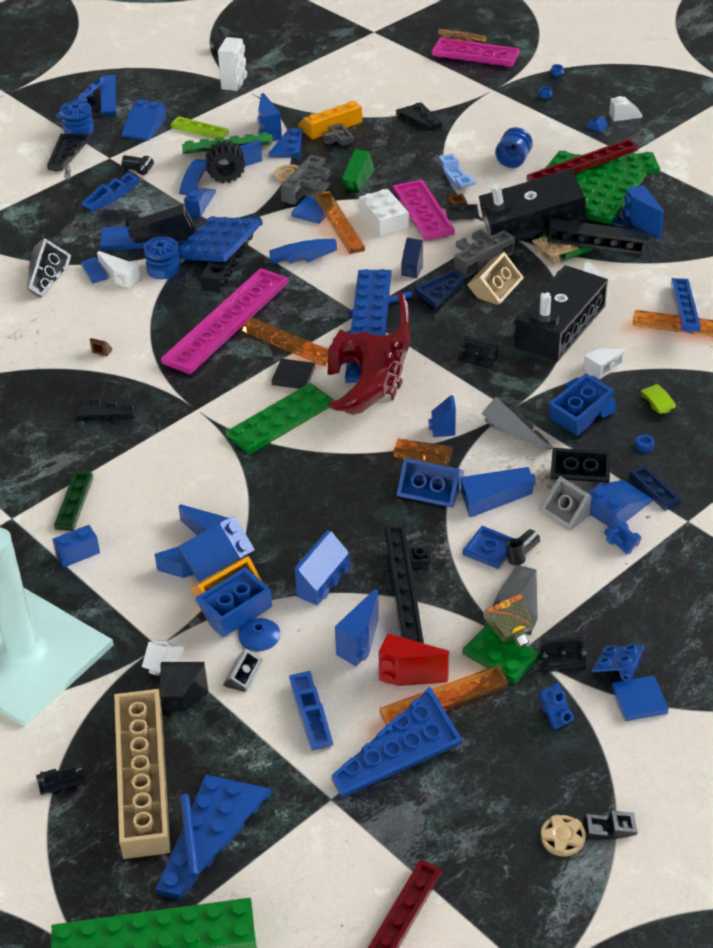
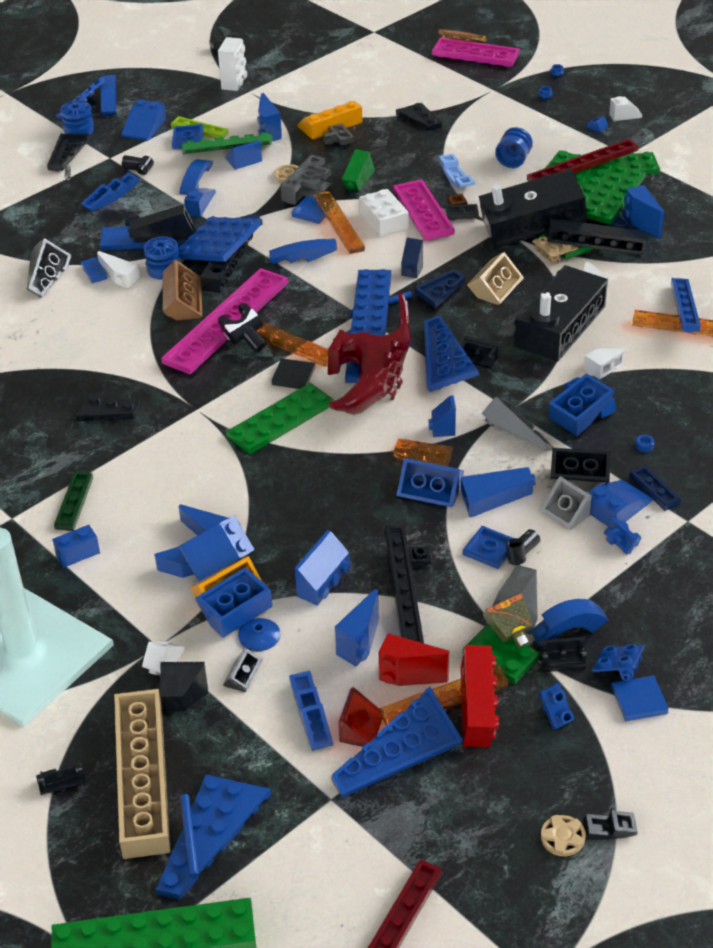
(100, 347): reddish brown slope -> none
(181, 292): none -> medium nougat slope
(186, 133): none -> blue plate
(226, 172): black tyre -> none
(245, 328): none -> black connector
(288, 145): blue wing -> none
(358, 720): none -> clear red slope
(445, 357): none -> blue wing
(477, 255): dark grey piece -> none
(478, 696): none -> red brick
(569, 615): none -> blue arch
(659, 399): lime slope -> none

